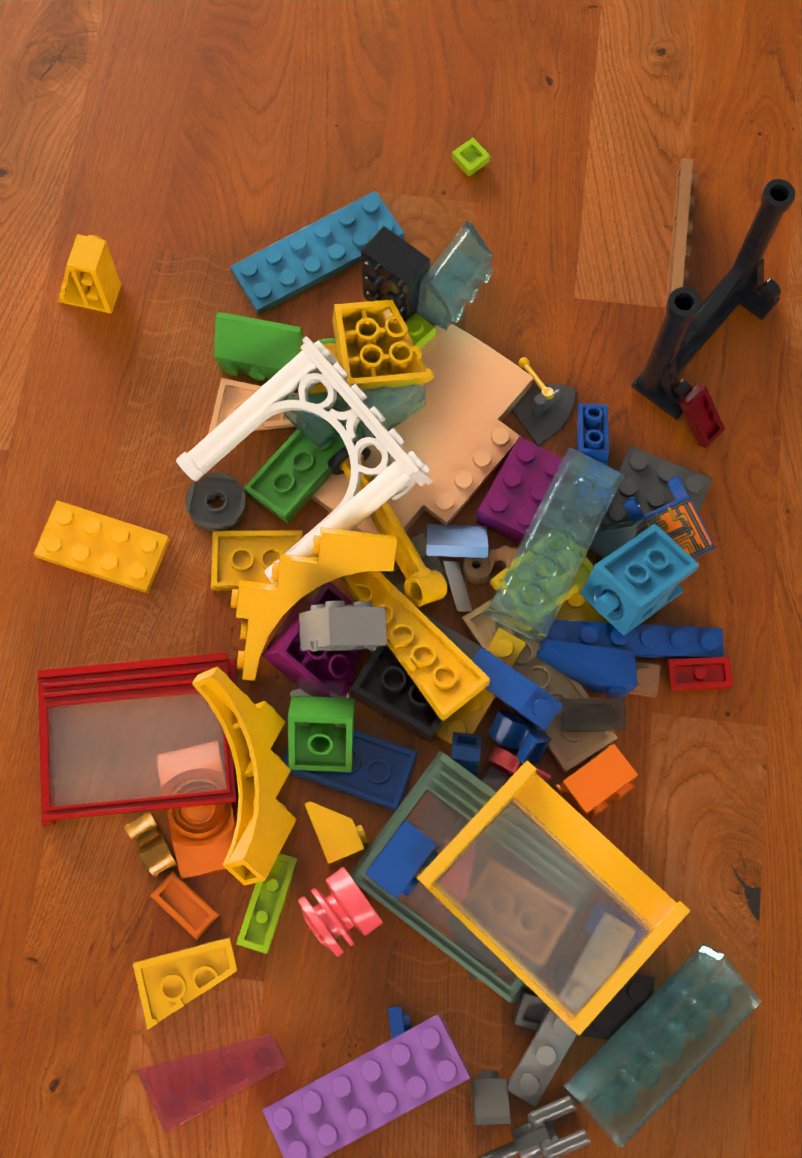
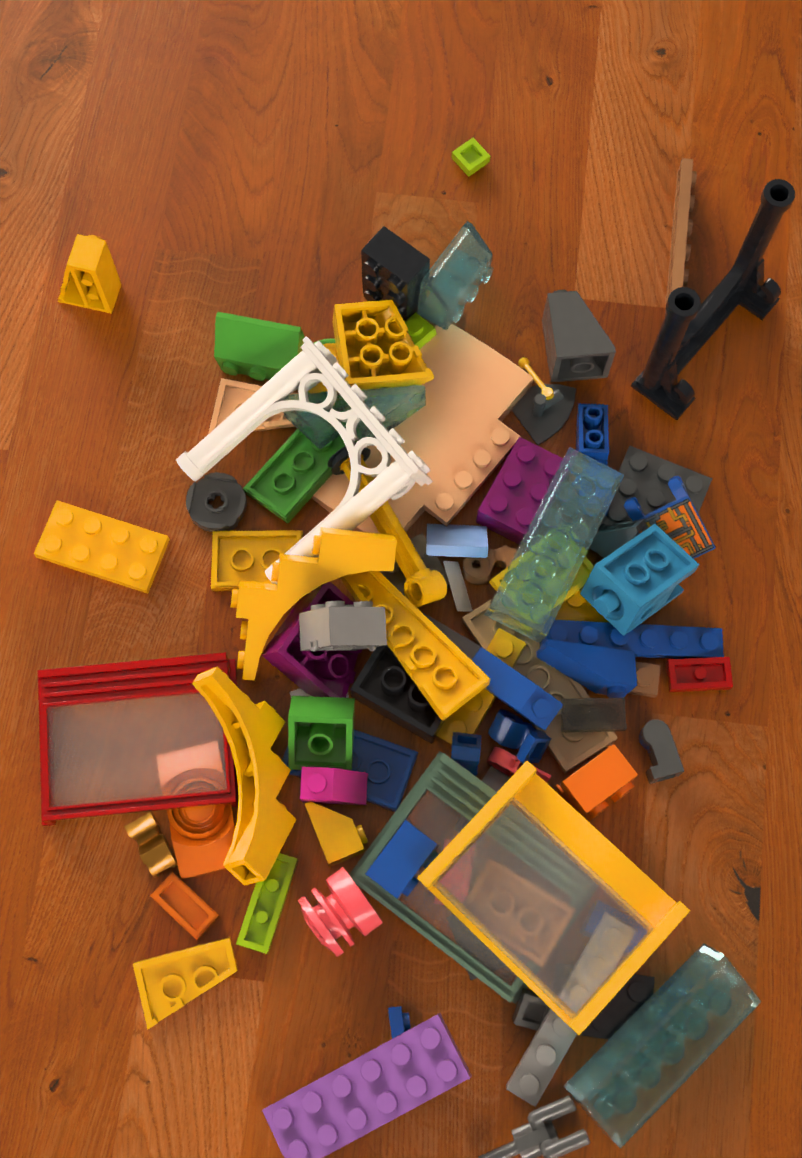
(200, 1081): clear pink wing -> none
(312, 253): dark azure plate -> none
(333, 786): none -> dark pink slope
(490, 1099): dark grey slope -> none
(574, 339): none -> dark grey slope
(662, 751): none -> dark grey leg
(702, 415): dark red plate -> none

